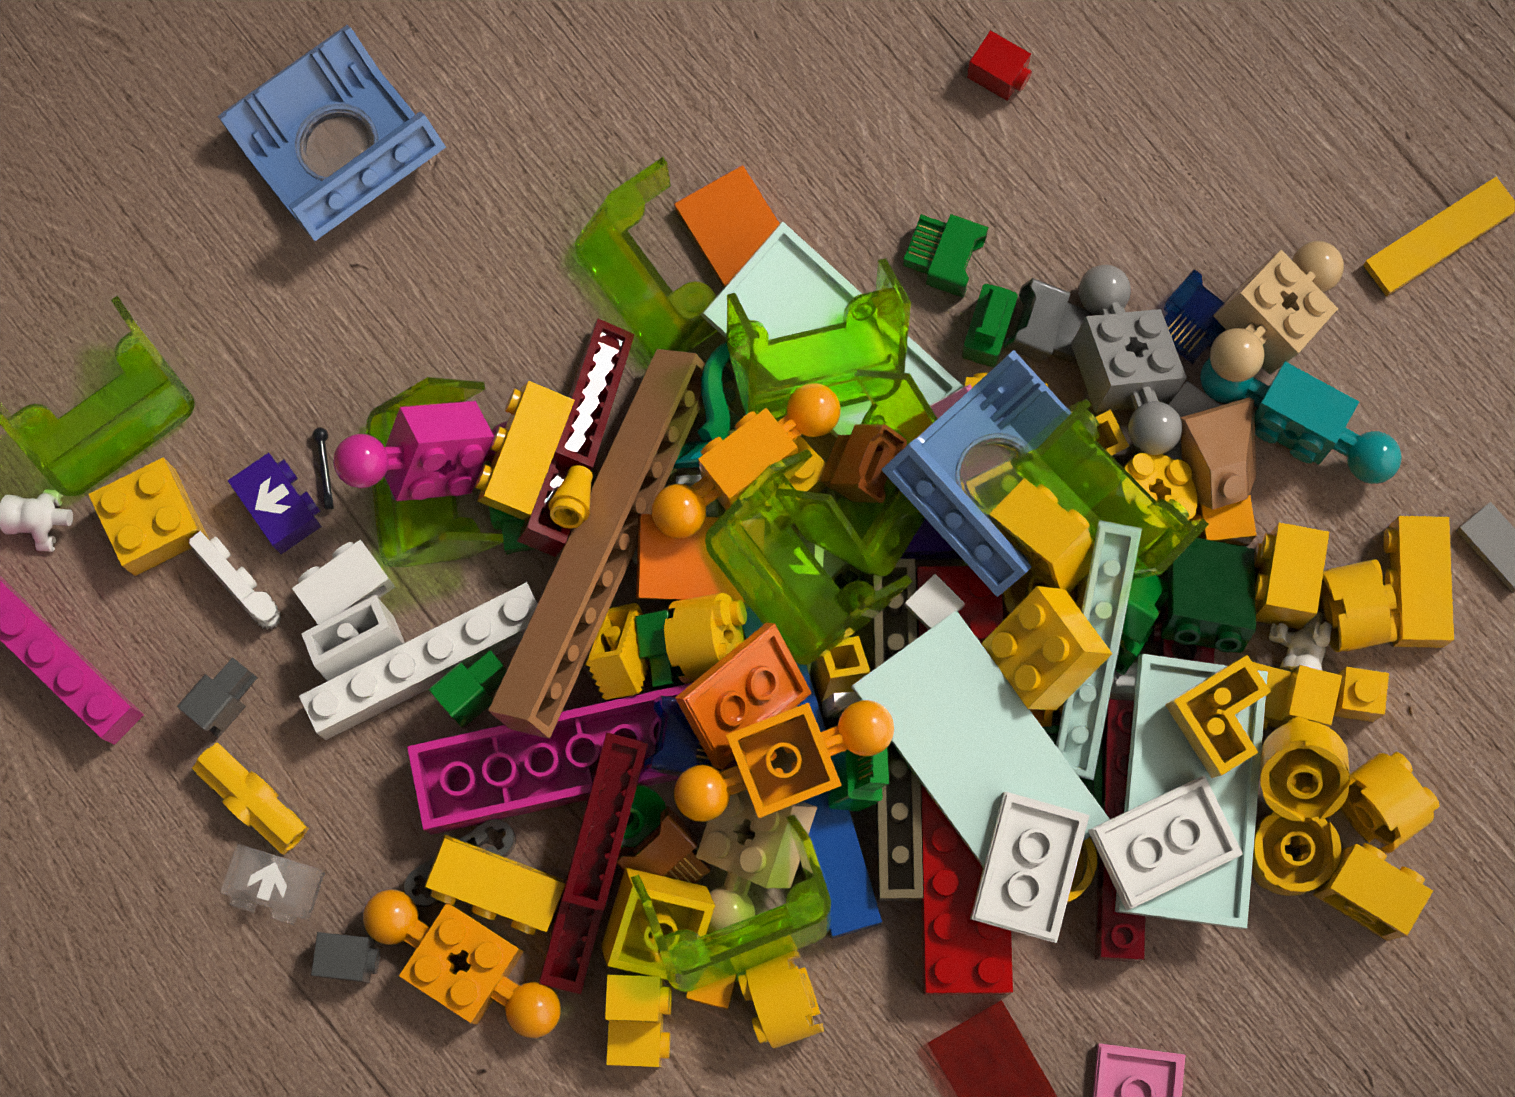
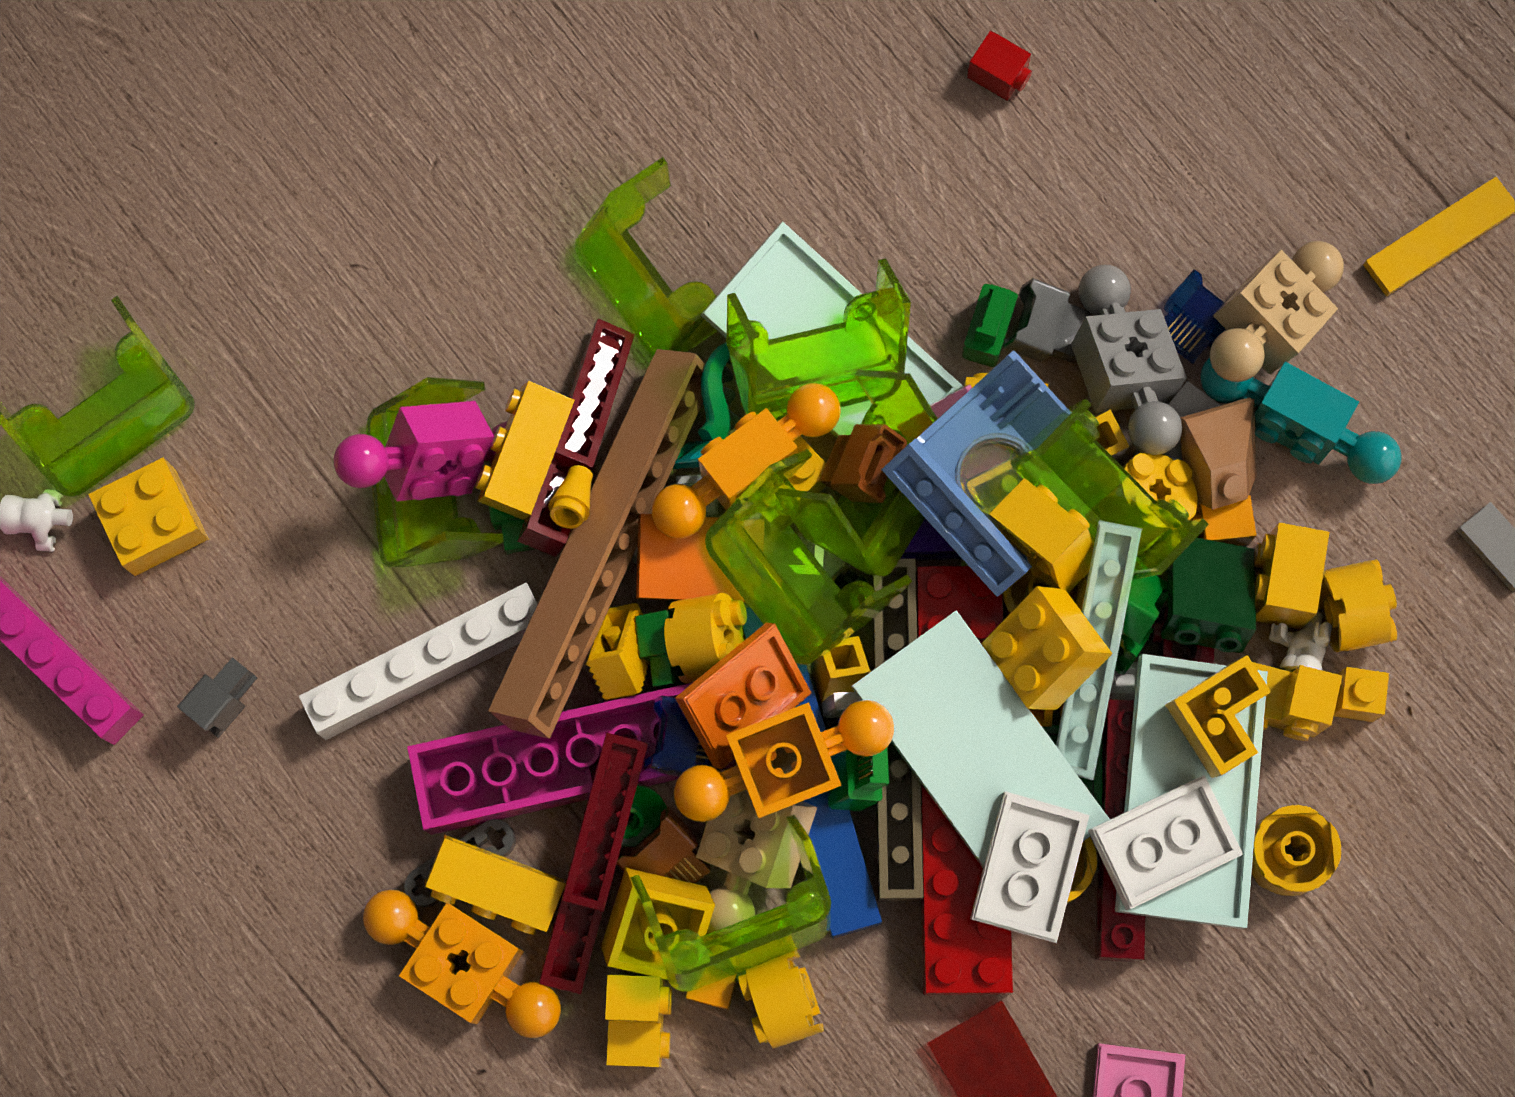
(236, 582): white hinge -> none
(250, 798): yellow piece -> none
(272, 883): clear brick -> none
(275, 503): dark purple brick -> none
(320, 435): black hinge -> none
(330, 133): medium blue panel -> none
(342, 582): white brick -> none
(345, 957): dark grey brick -> none
(352, 638): white brick -> none
(466, 691): green piece -> none
(728, 221): orange tile -> none
(933, 602): white tile -> none
(945, 251): green piece -> none
(1304, 770): yellow brick -> none
(1375, 892): yellow brick -> none
(1388, 801): yellow brick -> none
(1420, 580): yellow brick -> none

